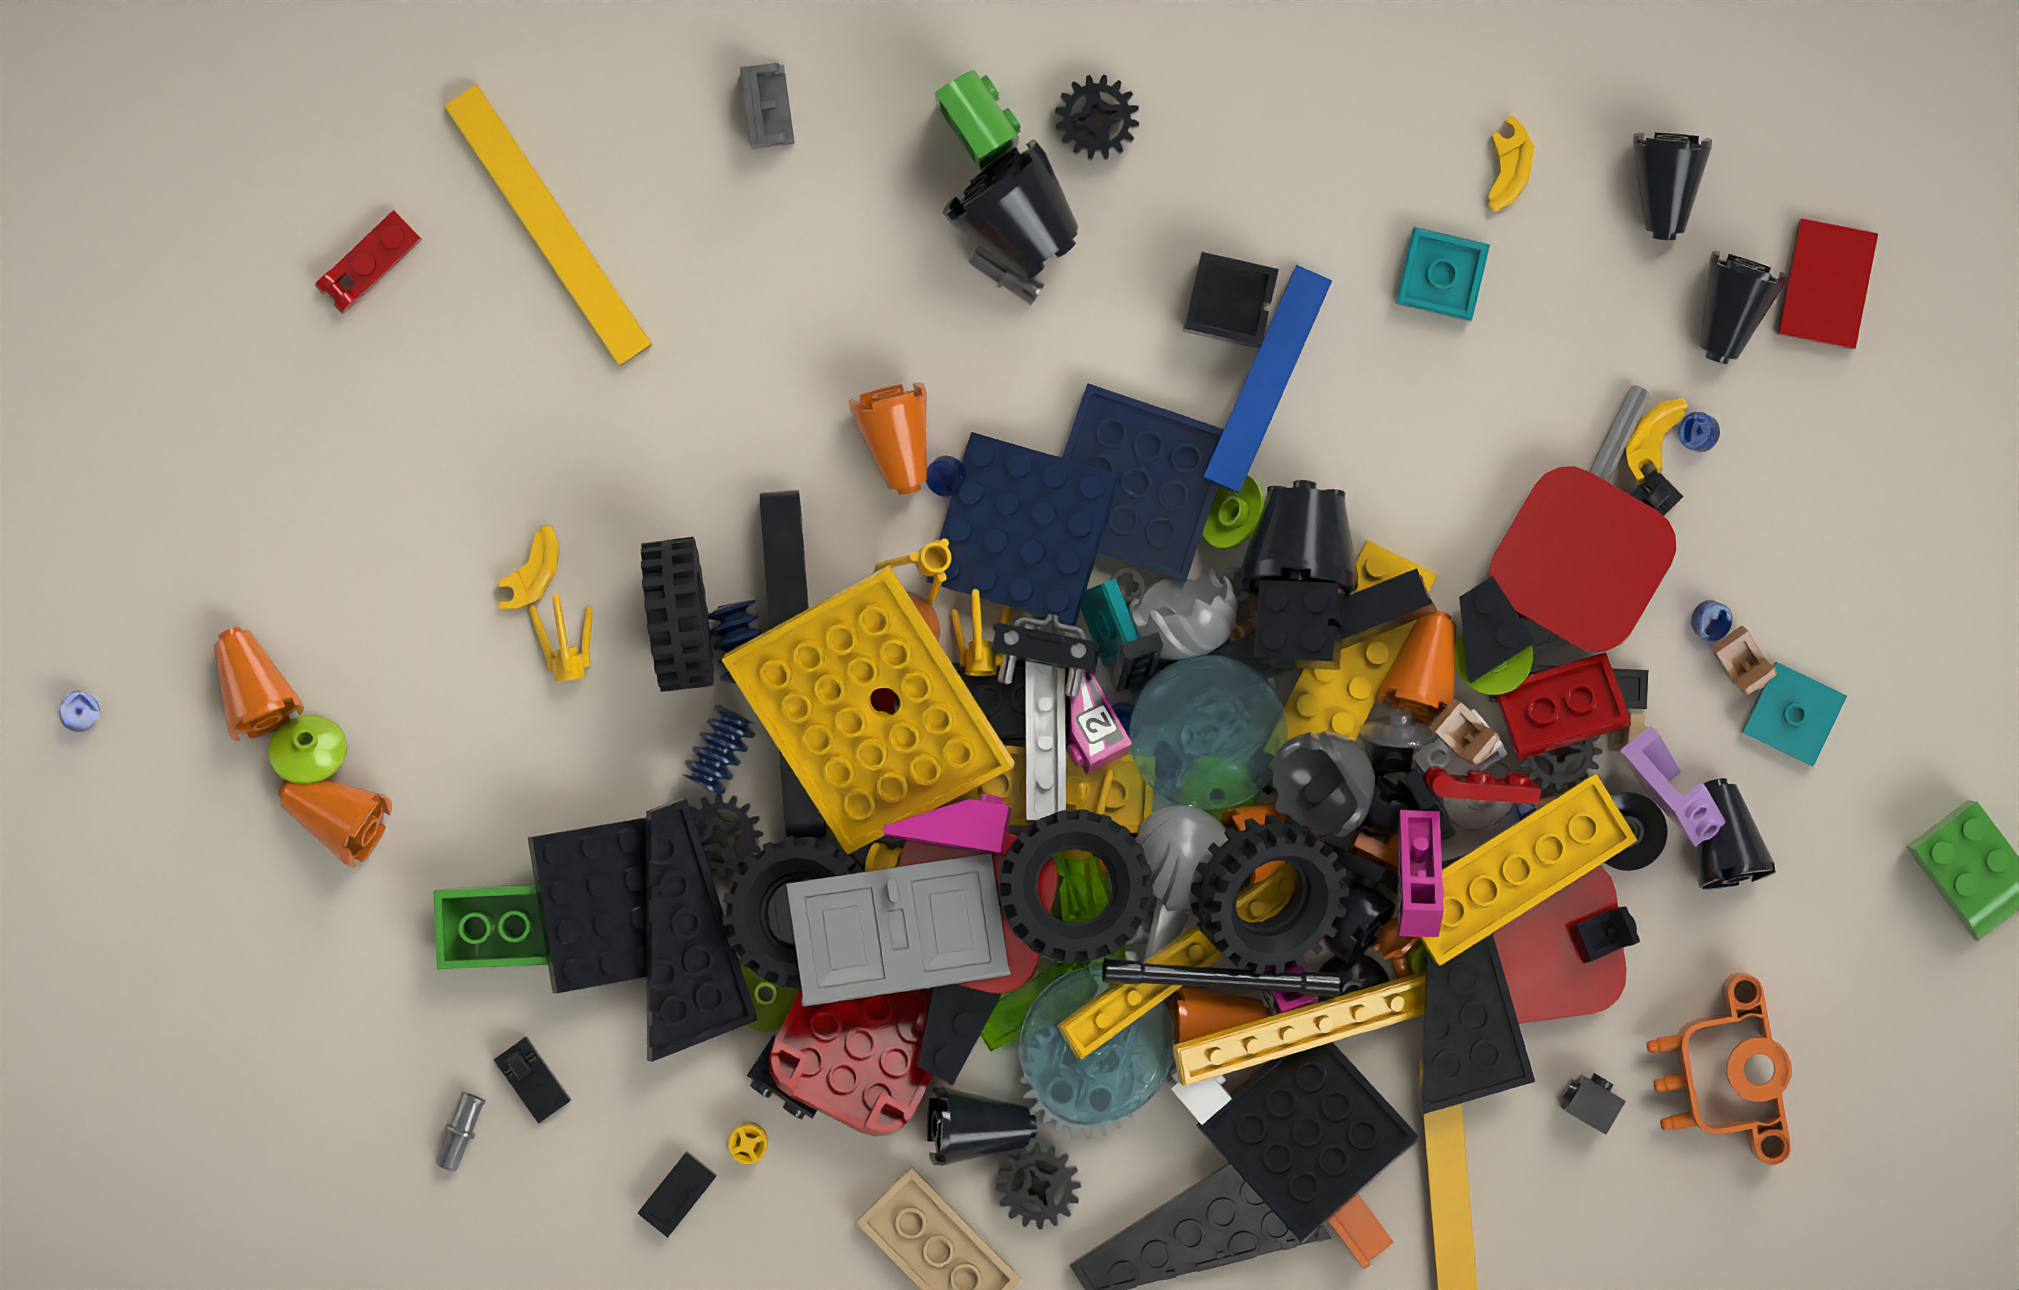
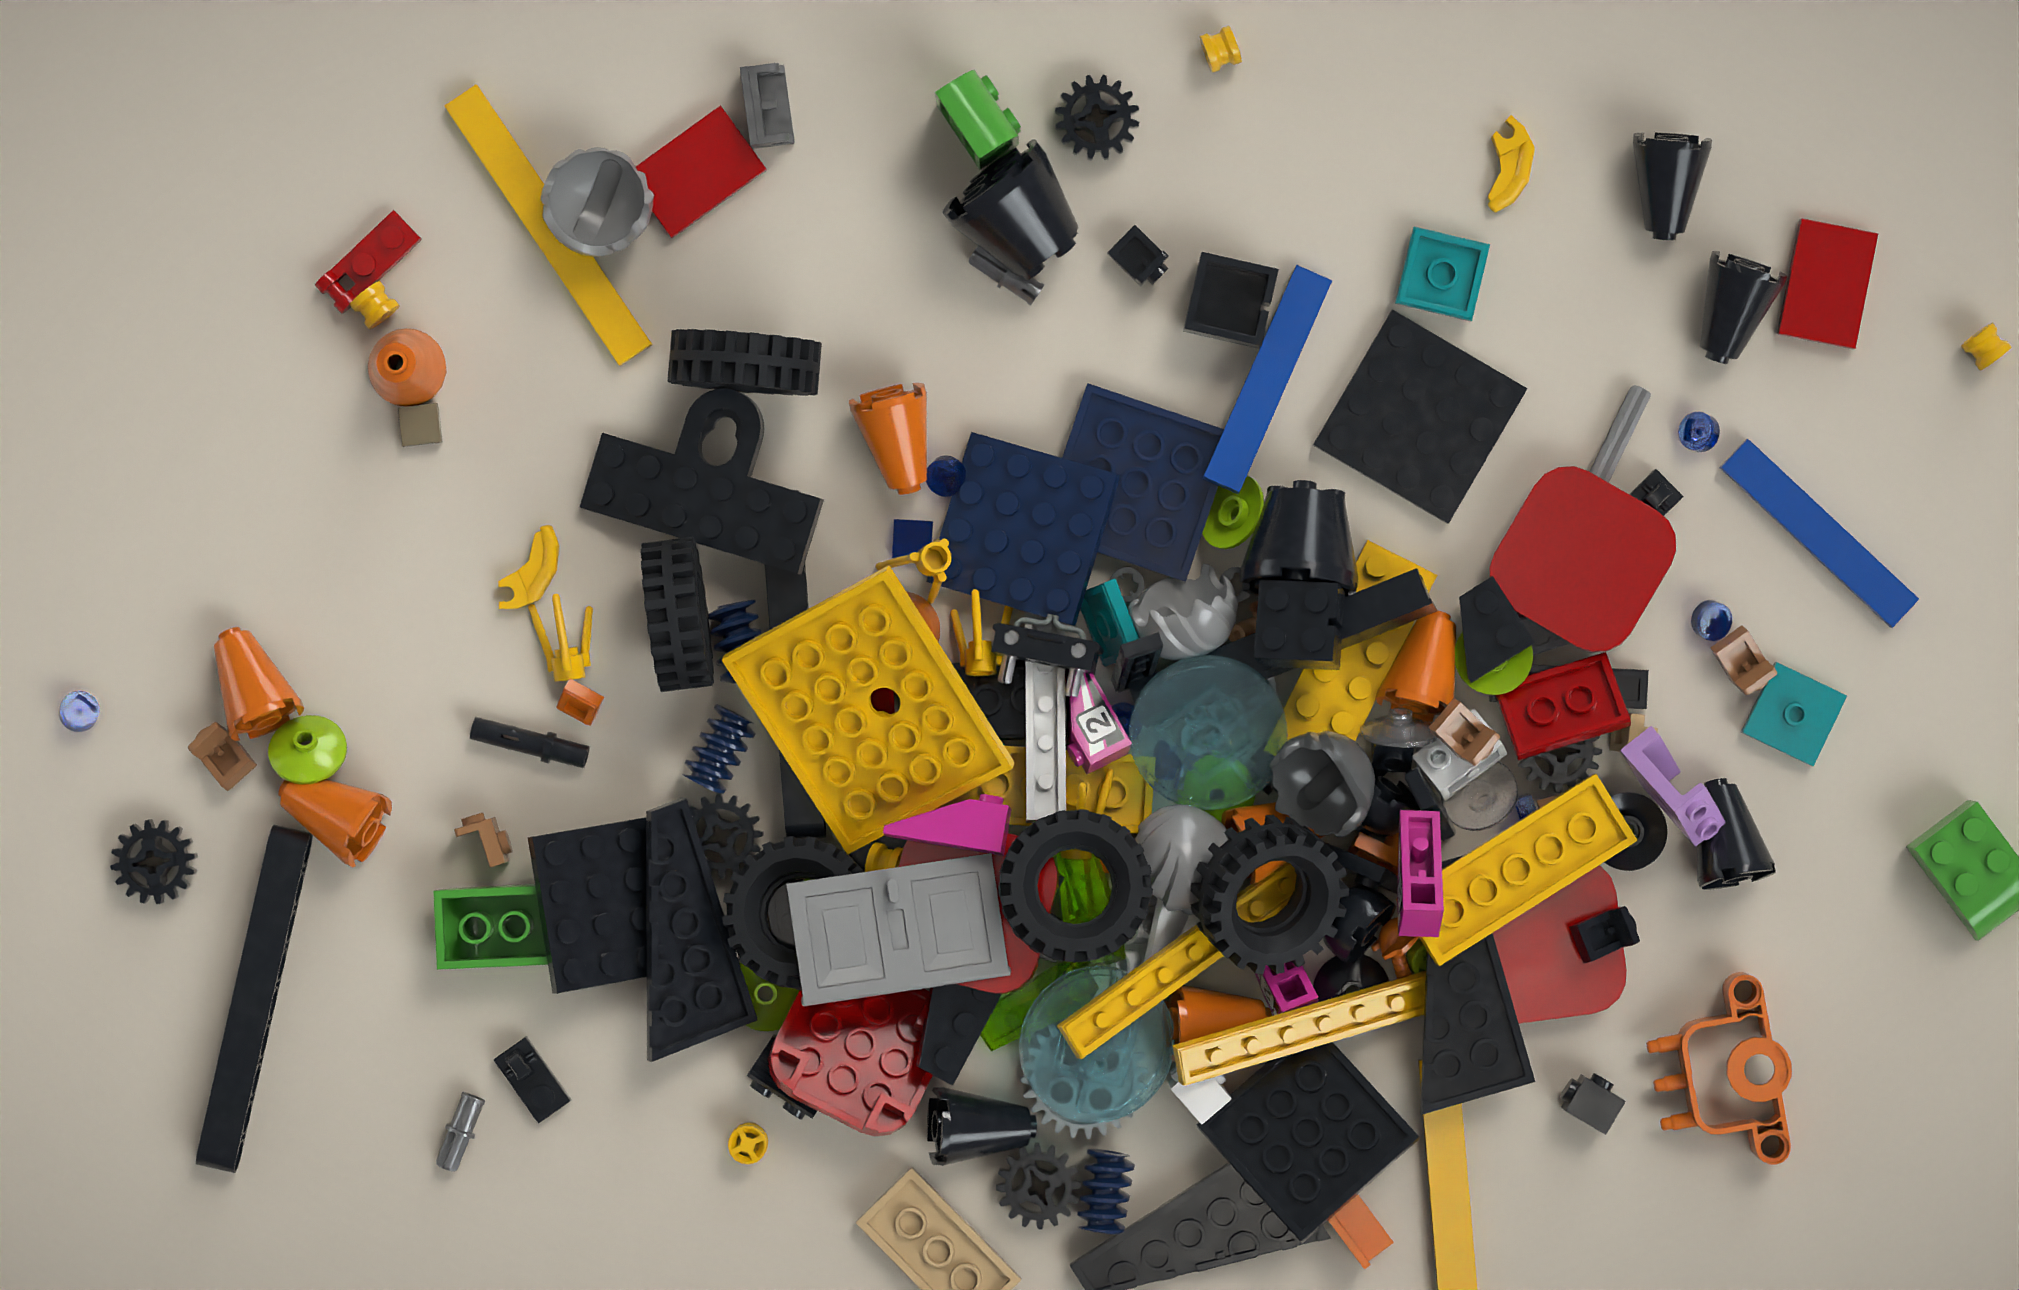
(153, 844): none -> black gear
(222, 755): none -> medium nougat bracket
(254, 998): none -> black beam
(374, 305): none -> yellow wheel
(420, 424): none -> dark tan tile
(421, 370): none -> orange cone
(495, 842): none -> medium nougat bracket
(546, 747): none -> black pin
(580, 702): none -> orange tile
(596, 201): none -> light grey piece
(677, 1194): black plate -> none
(699, 171): none -> red tile
(706, 501): none -> black plate
(744, 362): none -> black tyre
(910, 536): none -> clear blue tile
(1106, 1191): none -> dark blue piece
(1137, 972): black piece -> none
(1139, 257): none -> black bracket
(1220, 49): none -> yellow wheel
(1420, 416): none -> black plate
(1481, 786): red plate -> none
(1649, 434): yellow piece -> none
(1819, 533): none -> blue tile
(1986, 346): none -> yellow wheel

